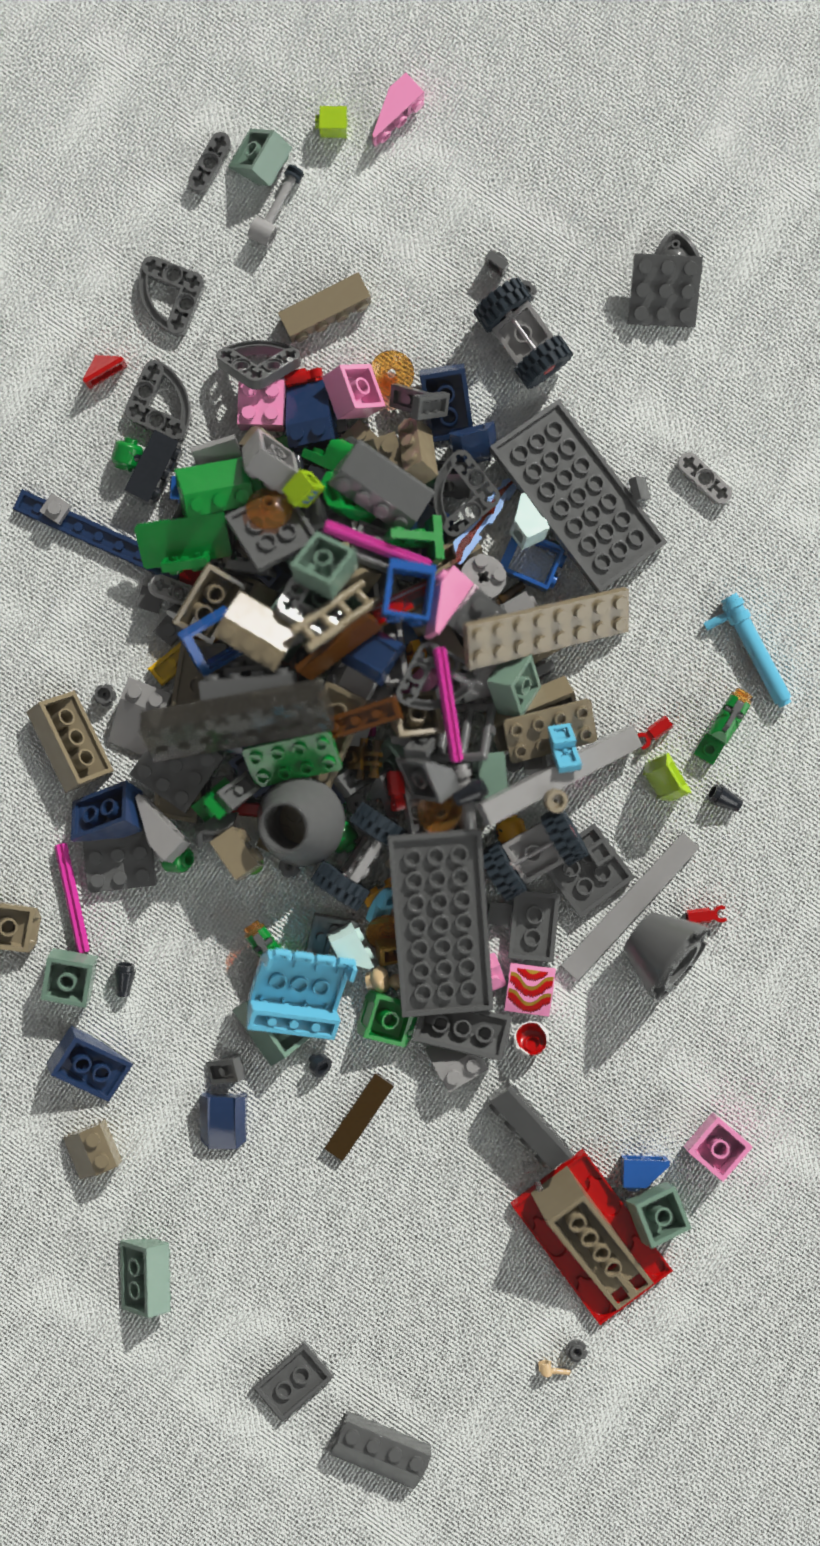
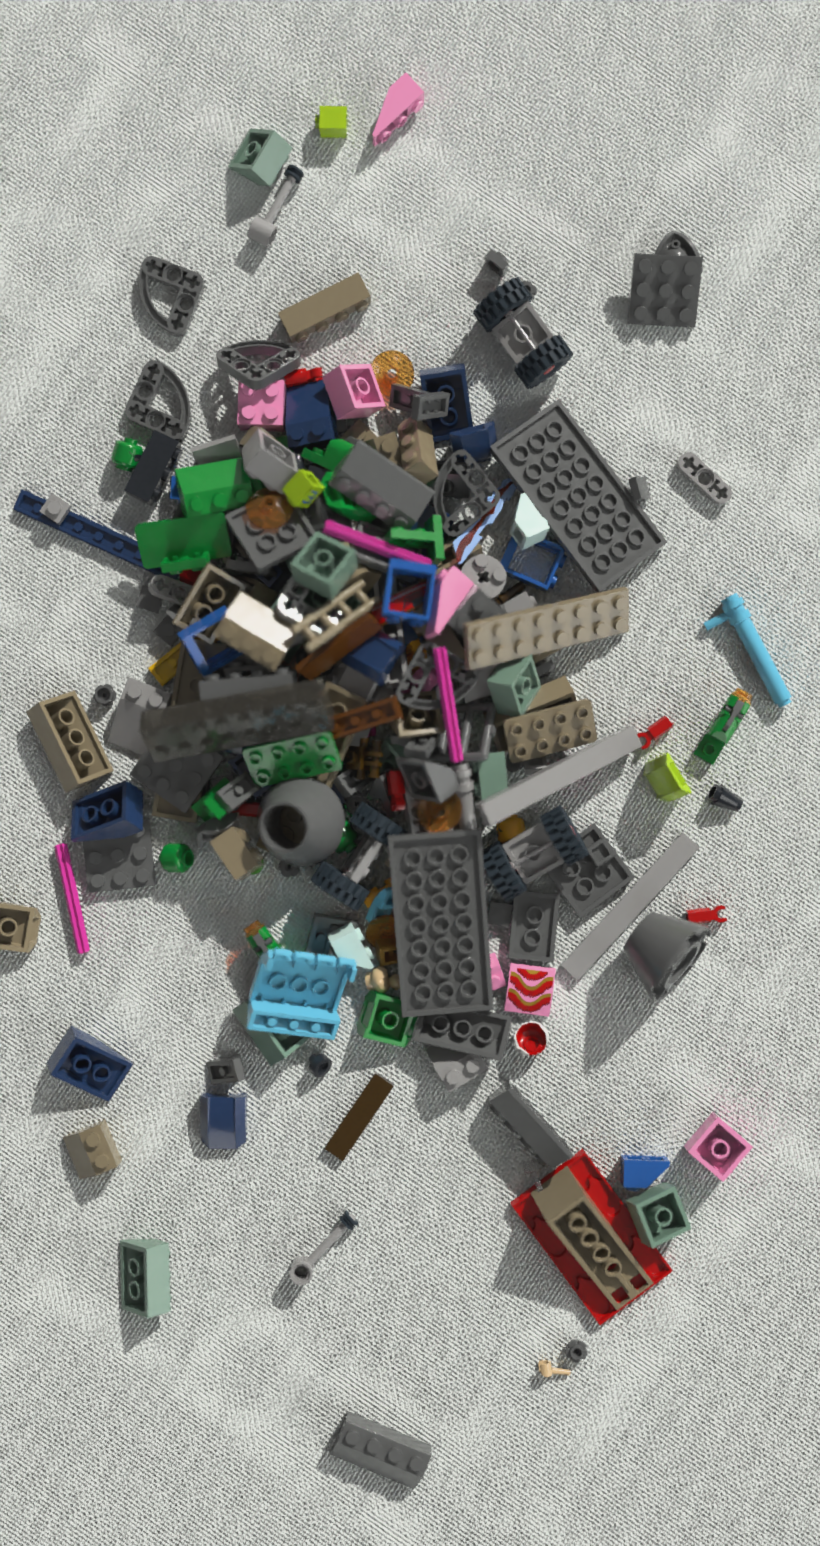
(69, 977): sand green brick -> none
(102, 368): red slope -> none
(124, 976): black cone -> none
(160, 831): light grey slope -> none
(223, 152): dark grey beam -> none
(293, 1381): dark grey tile -> none
(347, 1222): none -> light grey piece
(468, 683): clear hand -> none
(472, 792): black cone -> none
(555, 800): dark tan tile -> none
(563, 748): medium azure slope -> none

